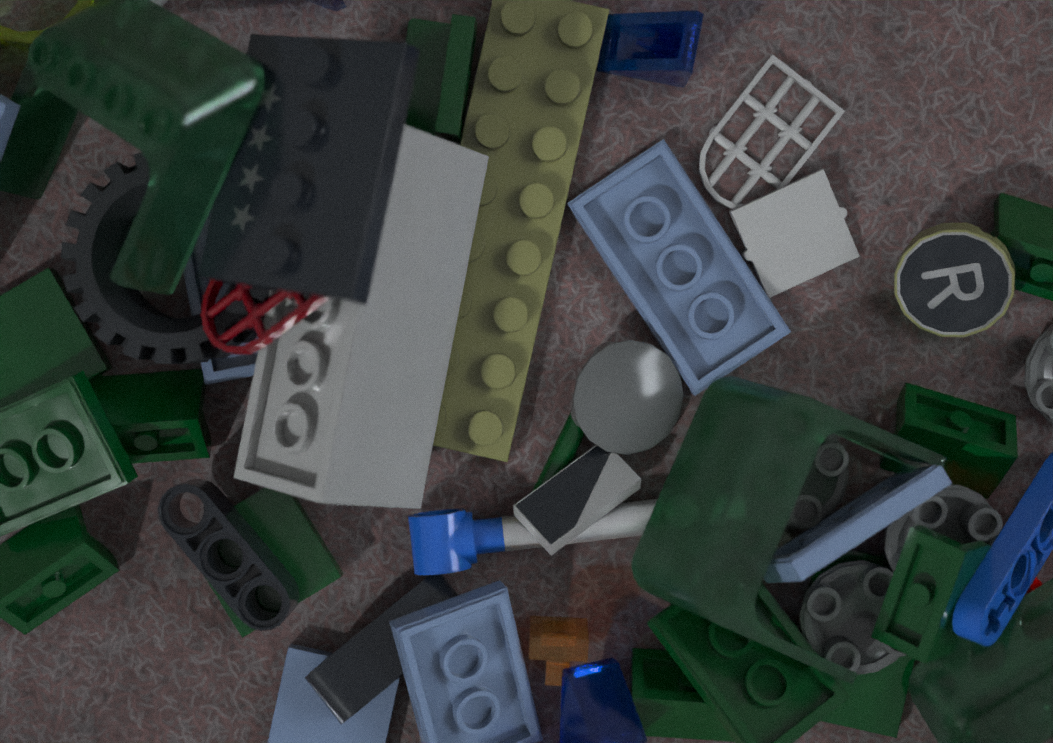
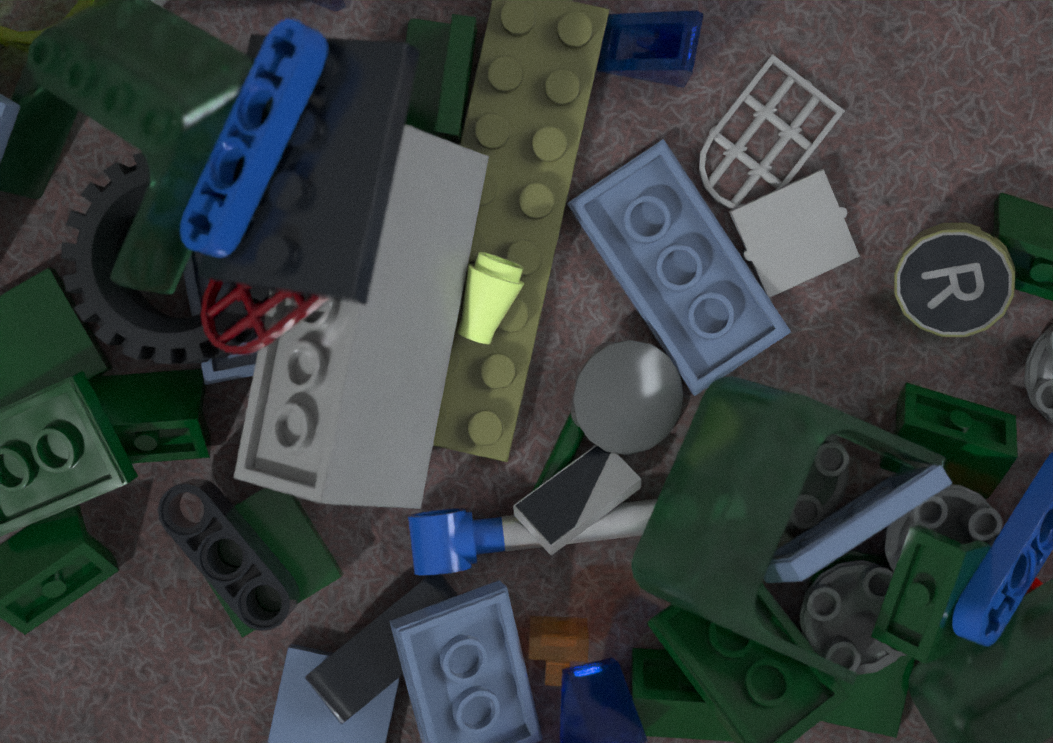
(289, 53): none -> blue beam
(488, 295): none -> yellowish green cone

